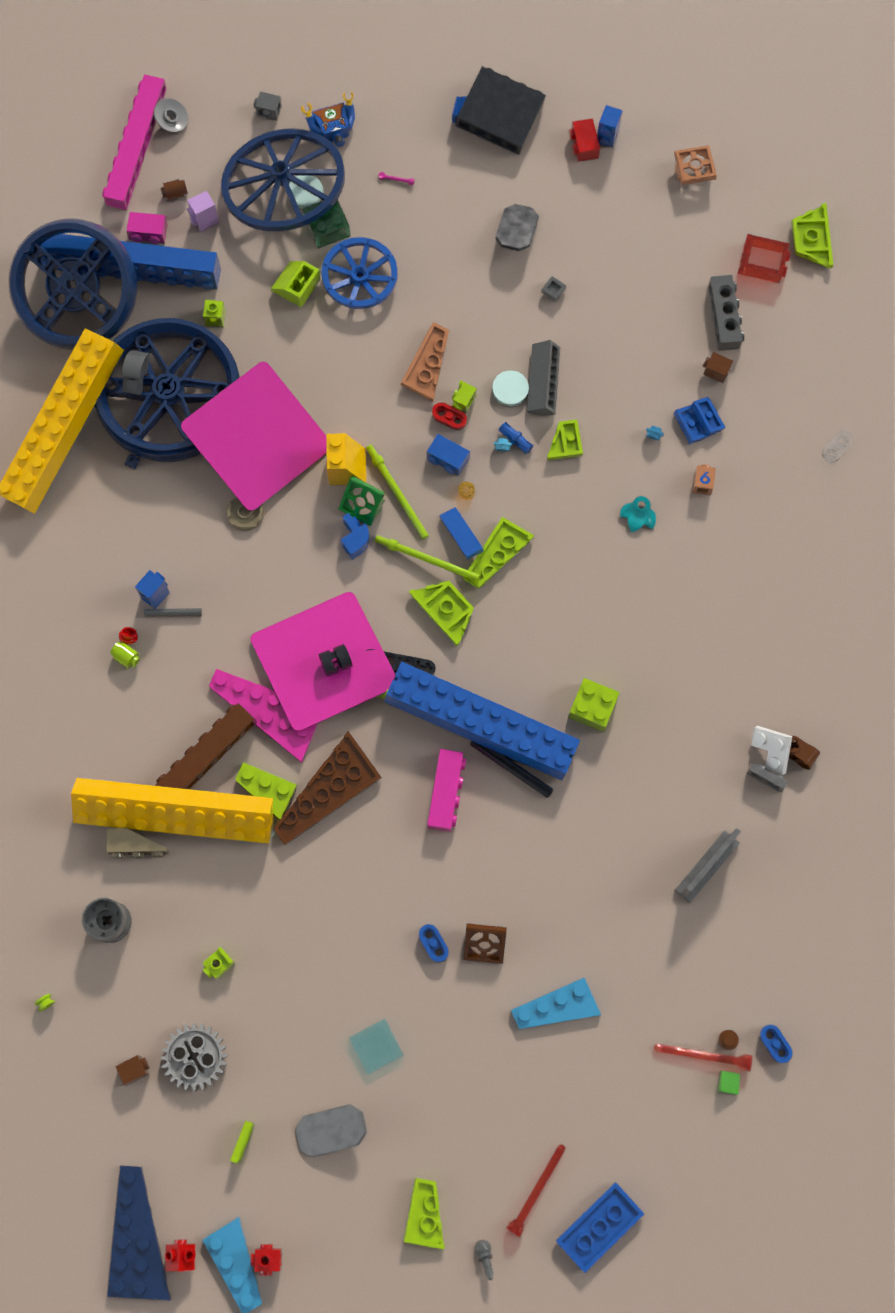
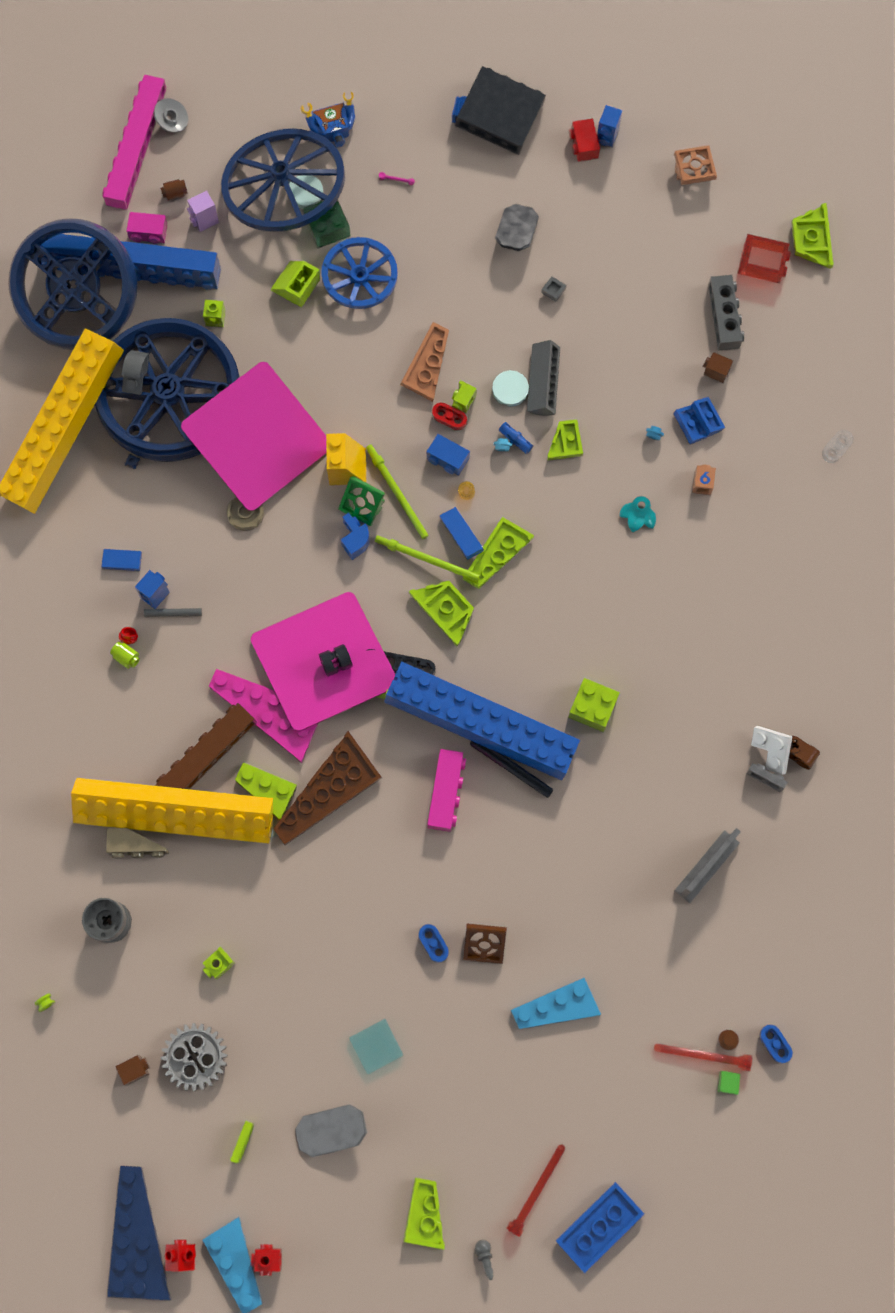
(121, 559): none -> blue tile
(268, 105): dark grey brick -> none

